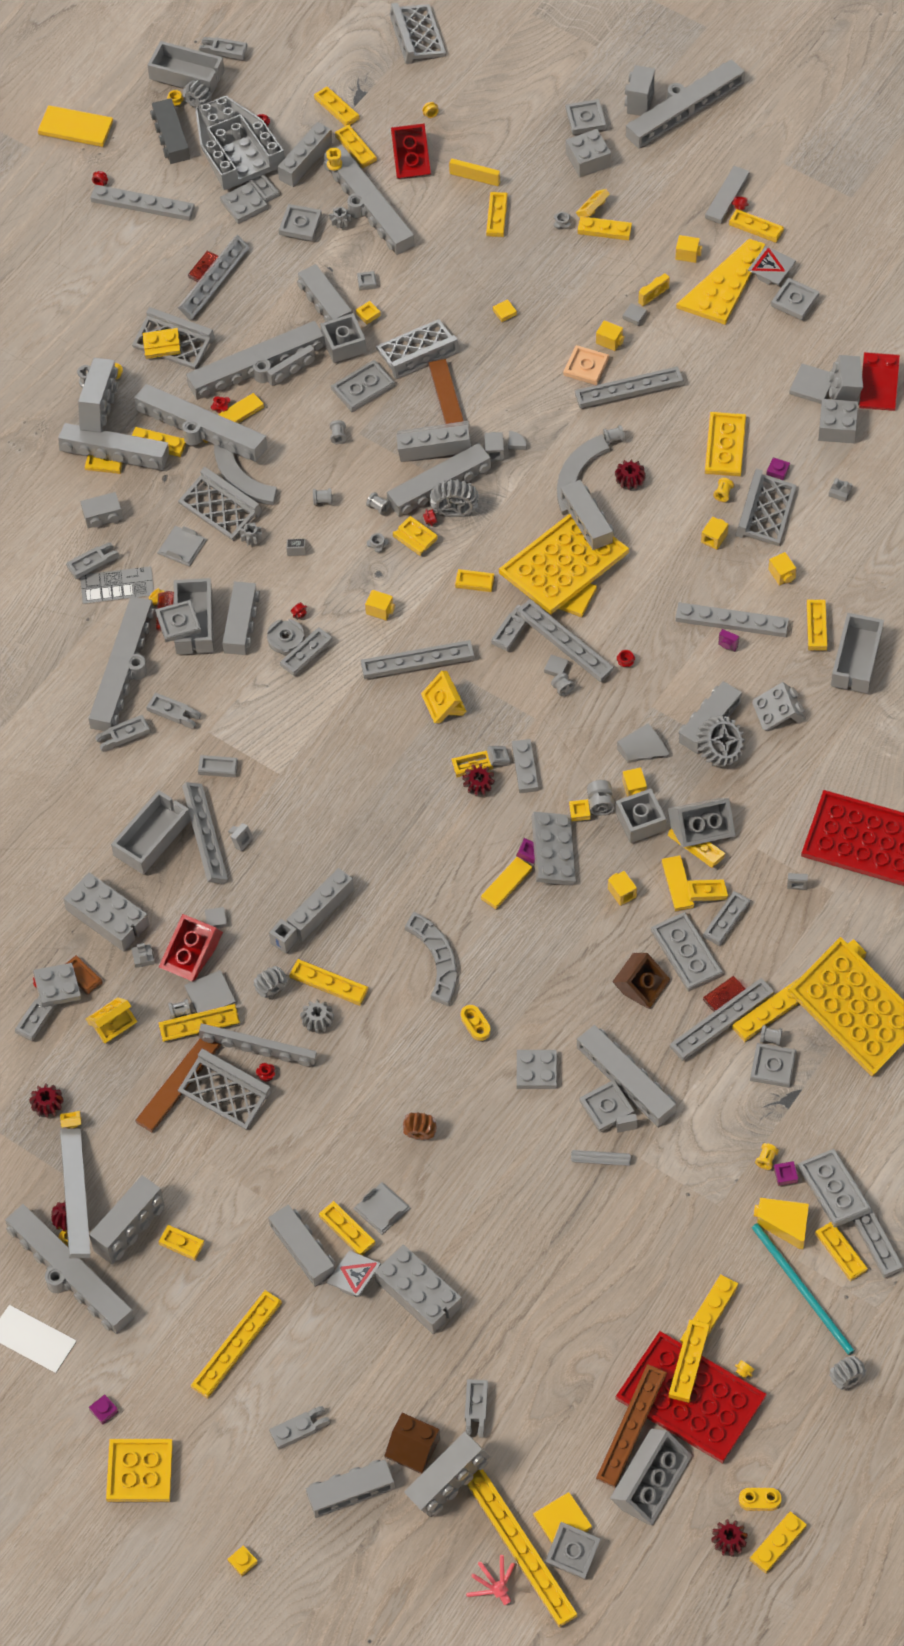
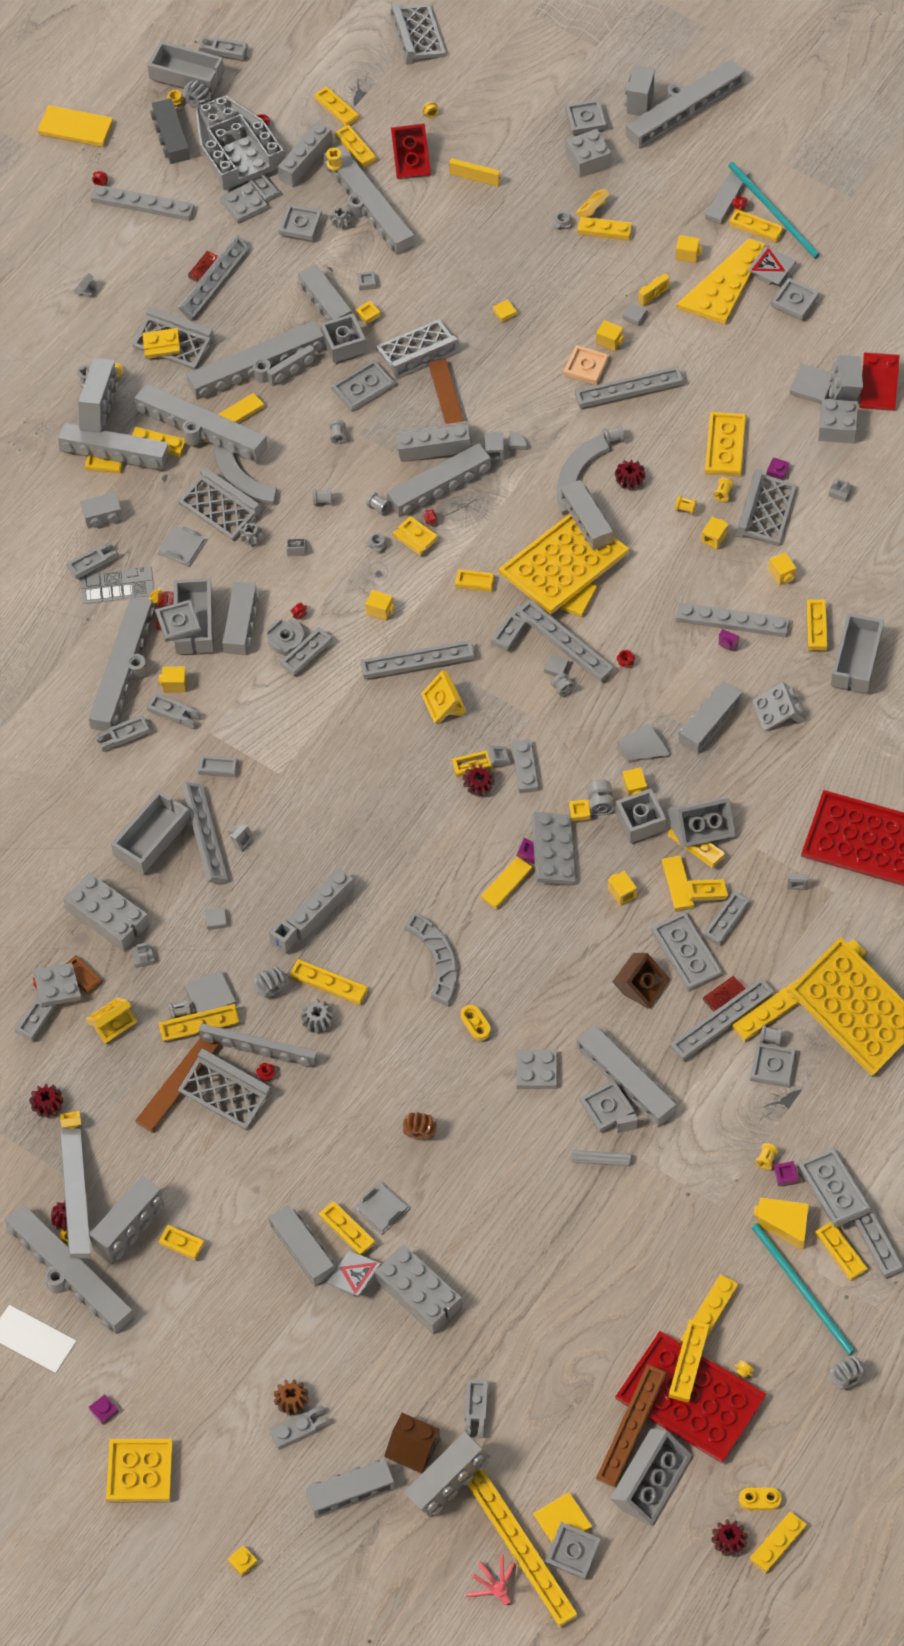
(86, 283): none -> light grey tile
(173, 679): none -> yellow brick
(190, 947): red slope -> none
(220, 404): red plate -> none
(236, 1344): yellow tile -> none
(291, 1404): none -> dark orange gear
(454, 498): light grey gear -> none
(497, 214): yellow tile -> none
(686, 504): none -> yellow bush
(726, 732): light grey gear -> none
(774, 210): none -> teal piece

